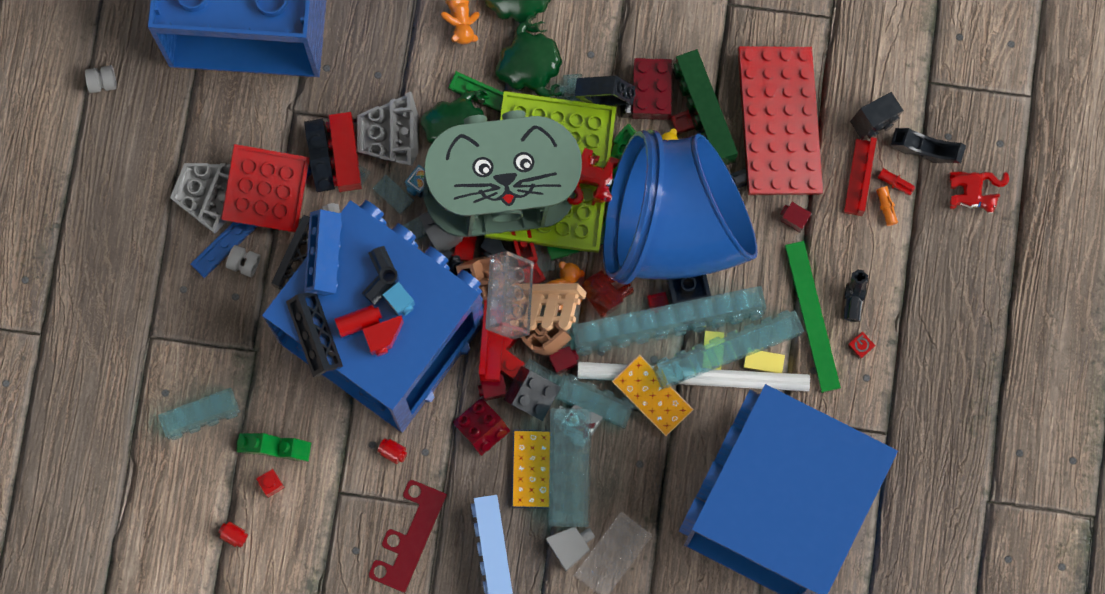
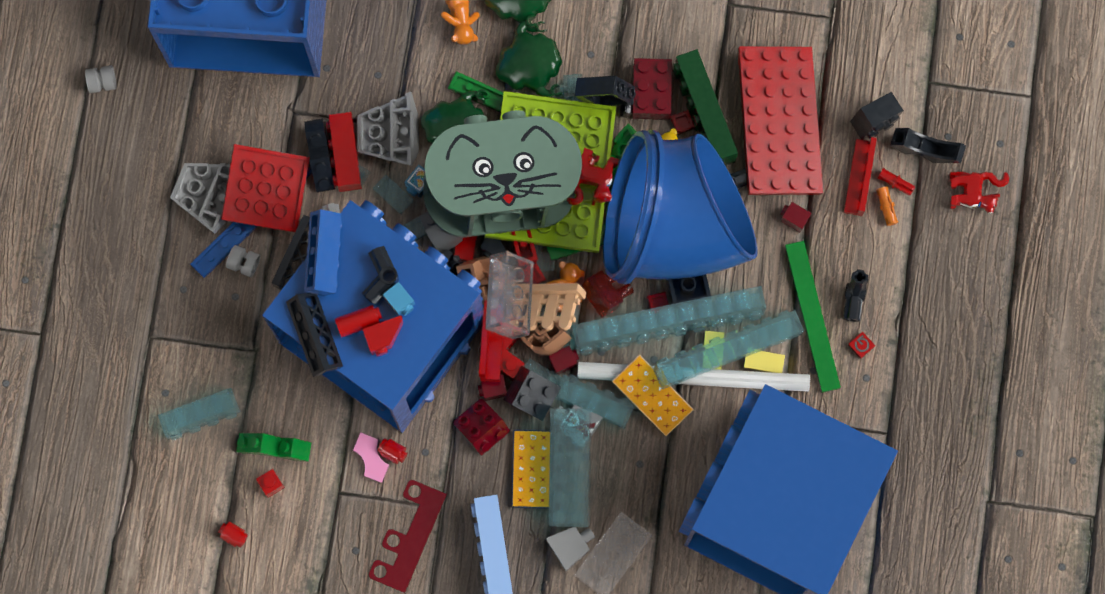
(374, 466): none -> bright pink tile

